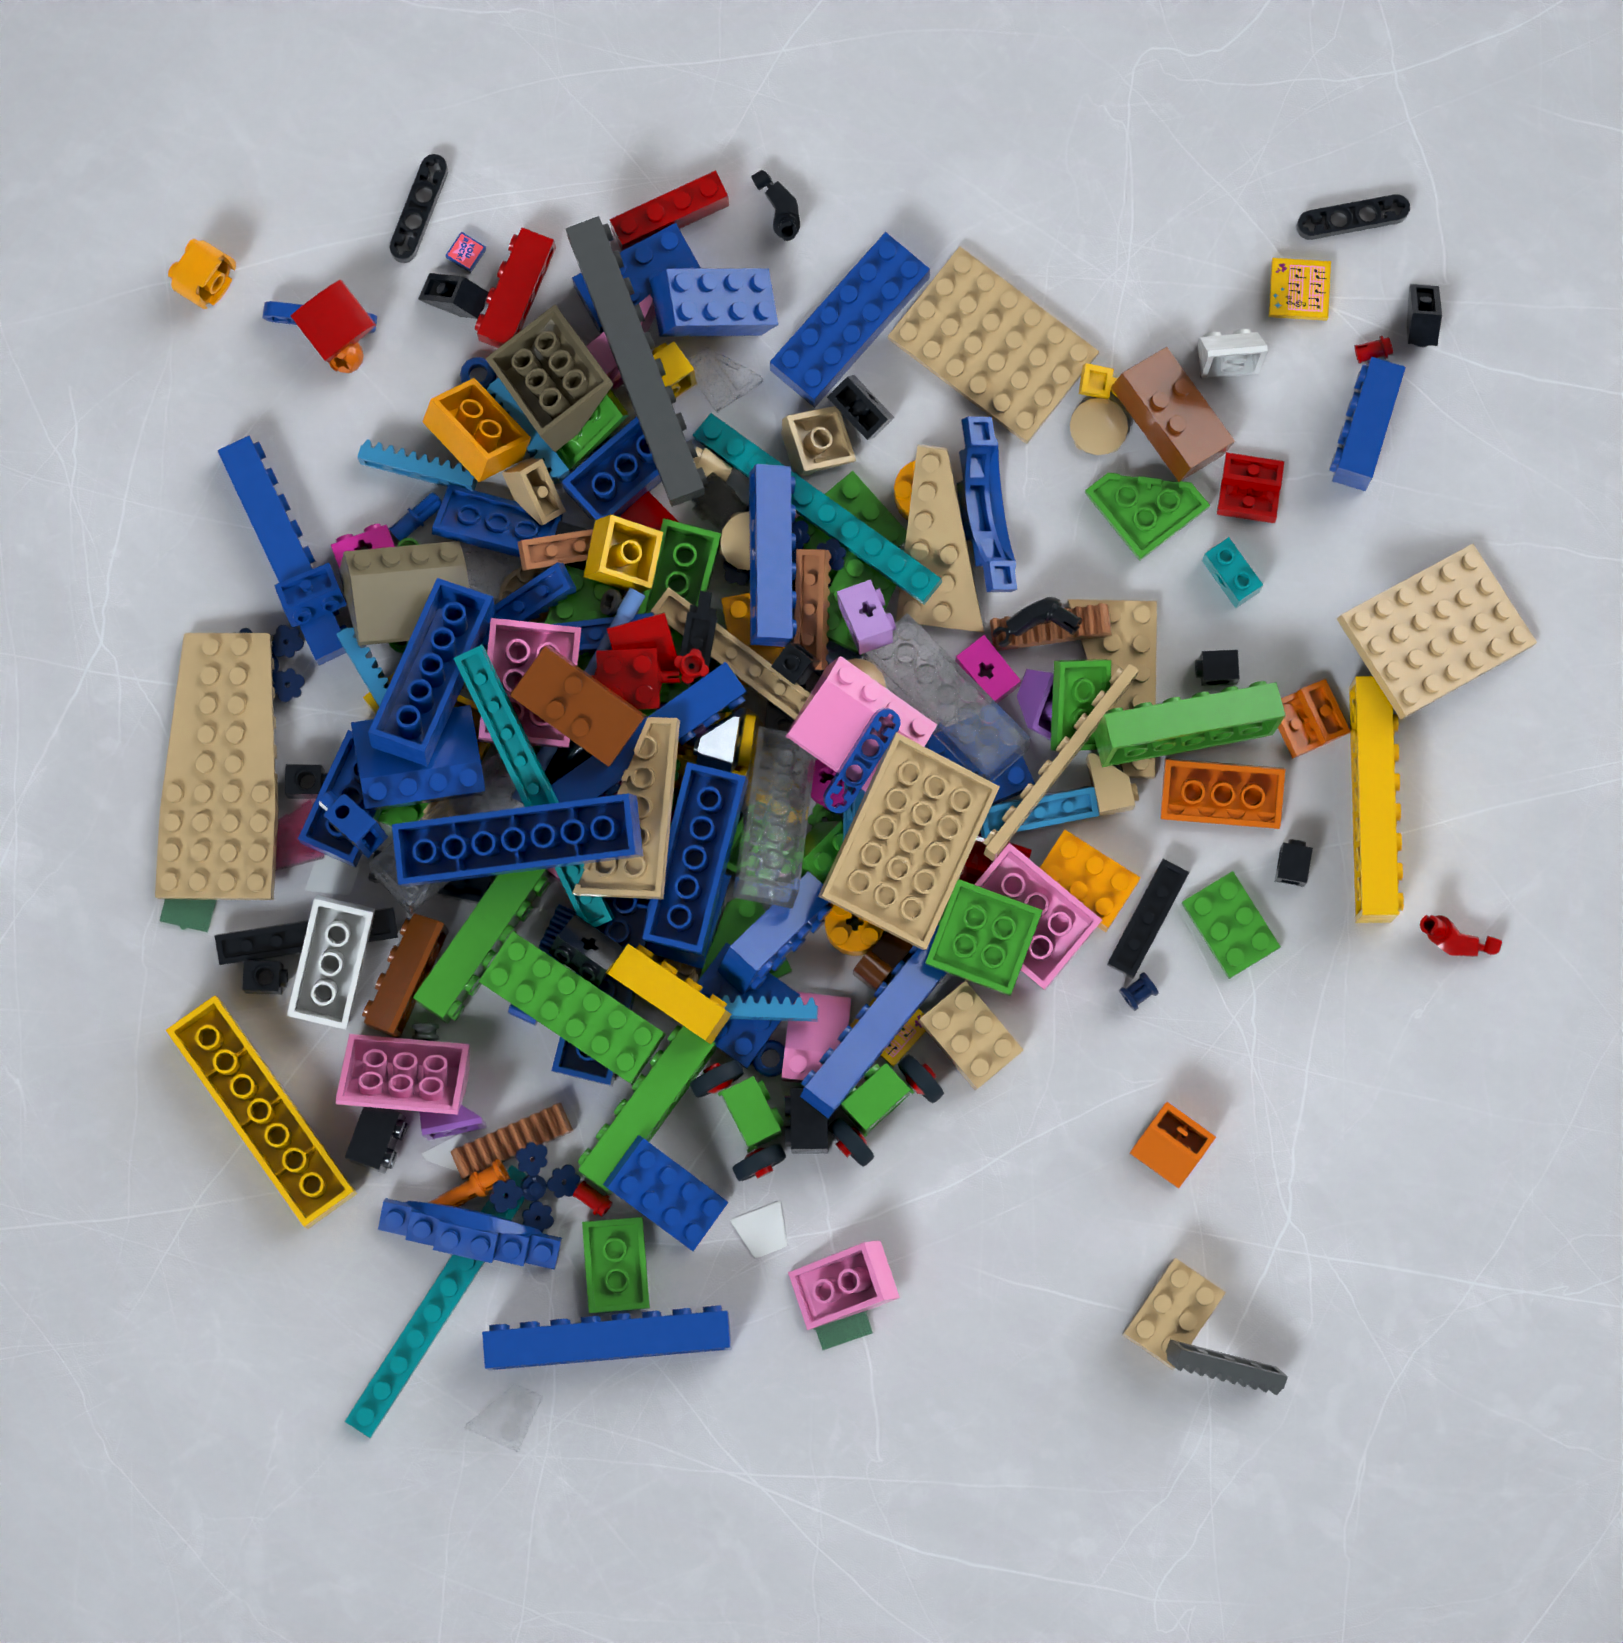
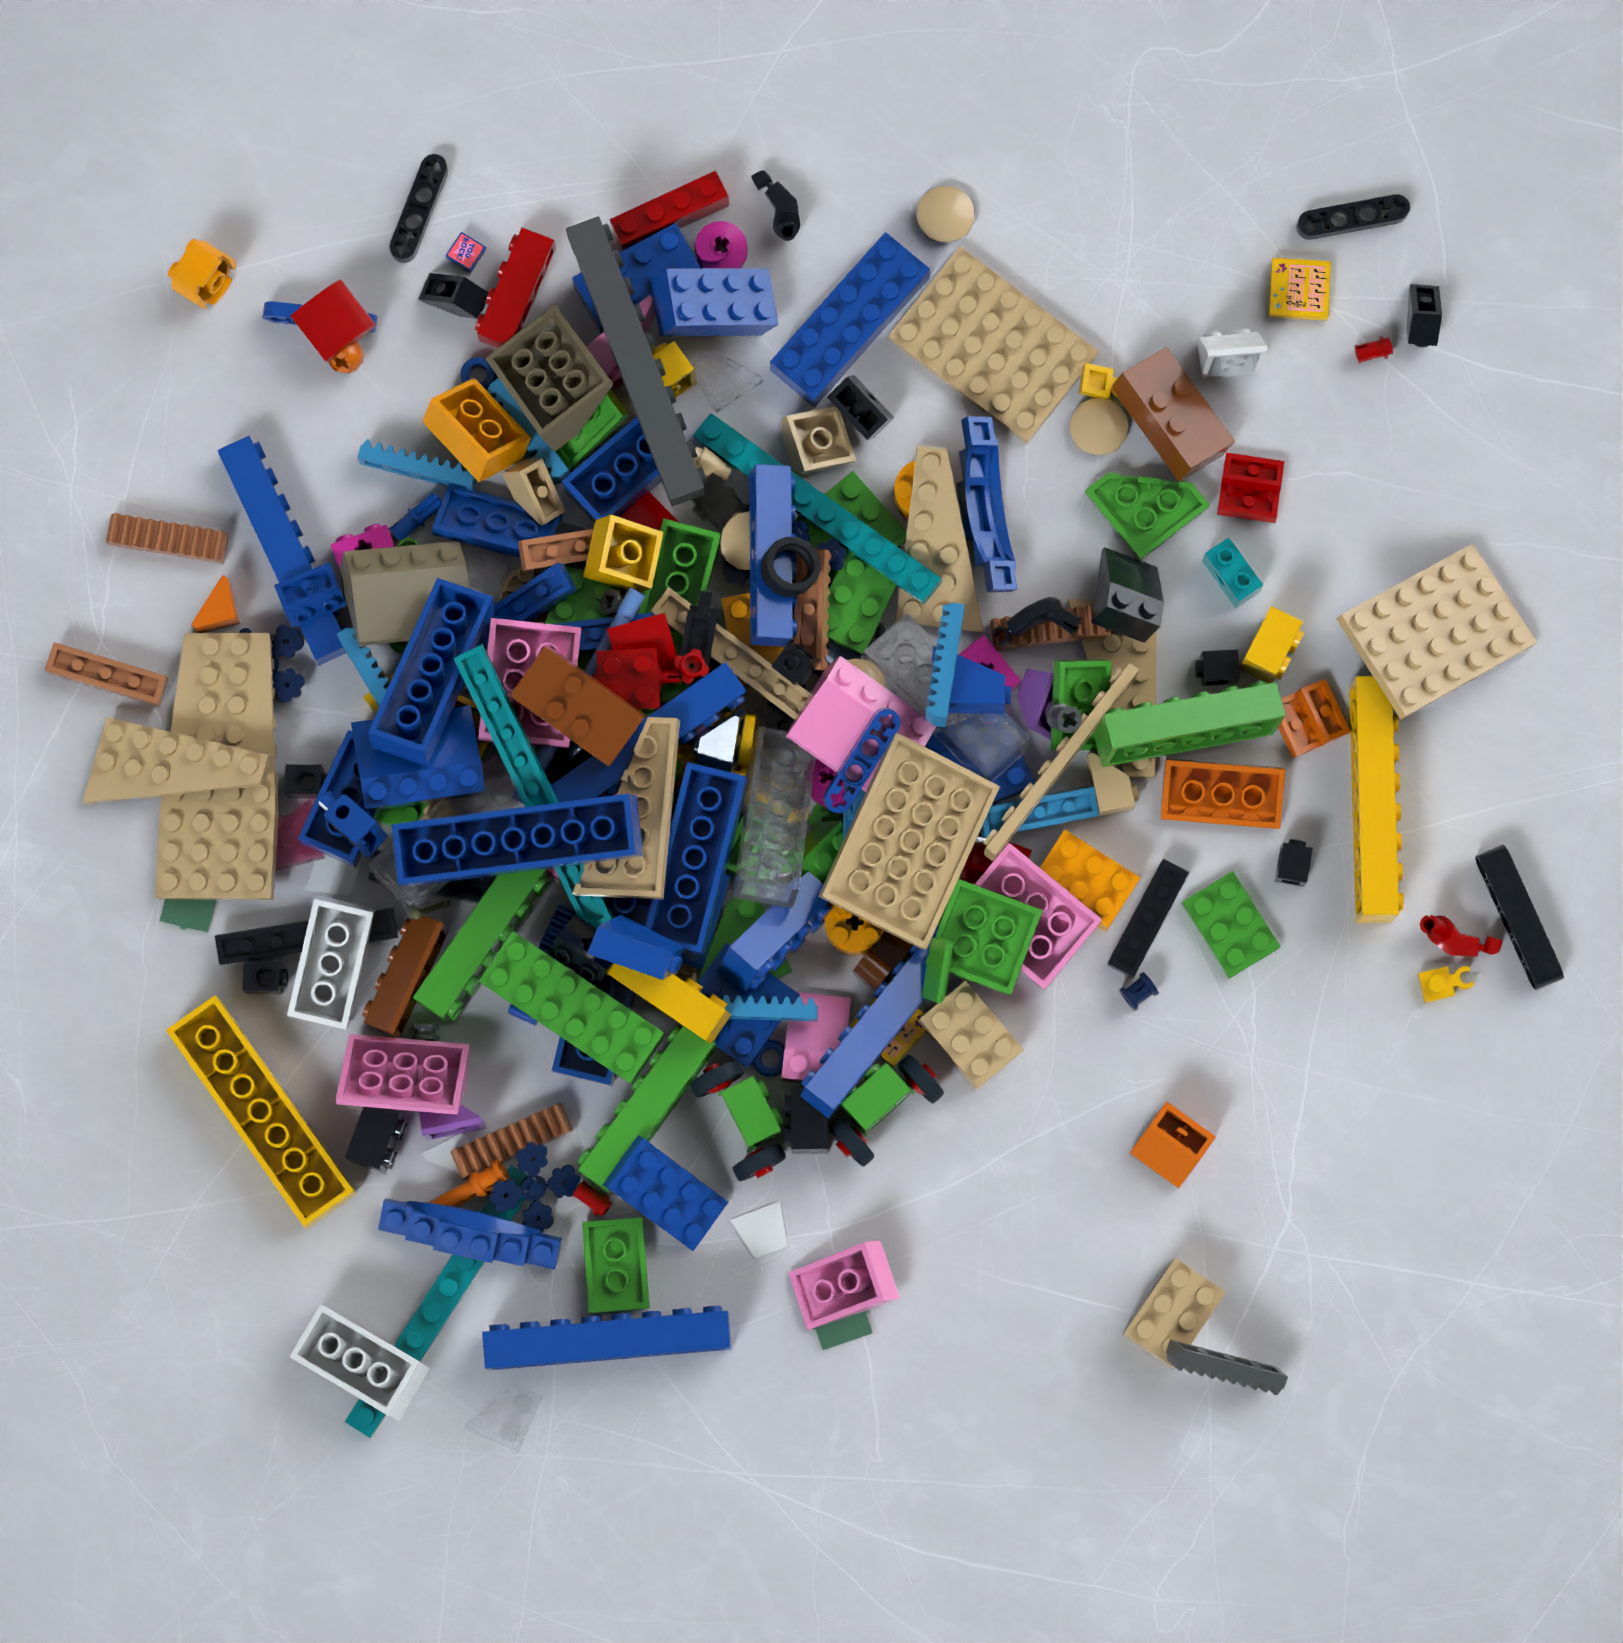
(106, 674): none -> nougat gear
(161, 763): none -> tan wing
(167, 538): none -> nougat gear
(218, 610): none -> orange slope
(359, 1362): none -> white brick
(416, 913): none -> olive hinge
(636, 948): none -> blue slope
(721, 234): none -> dark pink piece
(798, 546): none -> black tyre
(866, 631): lavender brick -> none
(938, 970): none -> bright green slope
(944, 664): none -> dark azure gear
(945, 214): none -> tan dish
(977, 688): none -> blue slope
(1055, 720): none -> dark grey bush
(1127, 596): none -> black slope
(1273, 641): none -> yellow brick
(1367, 427): blue brick -> none
(1439, 984): none -> yellow plate
(1519, 917): none -> black beam

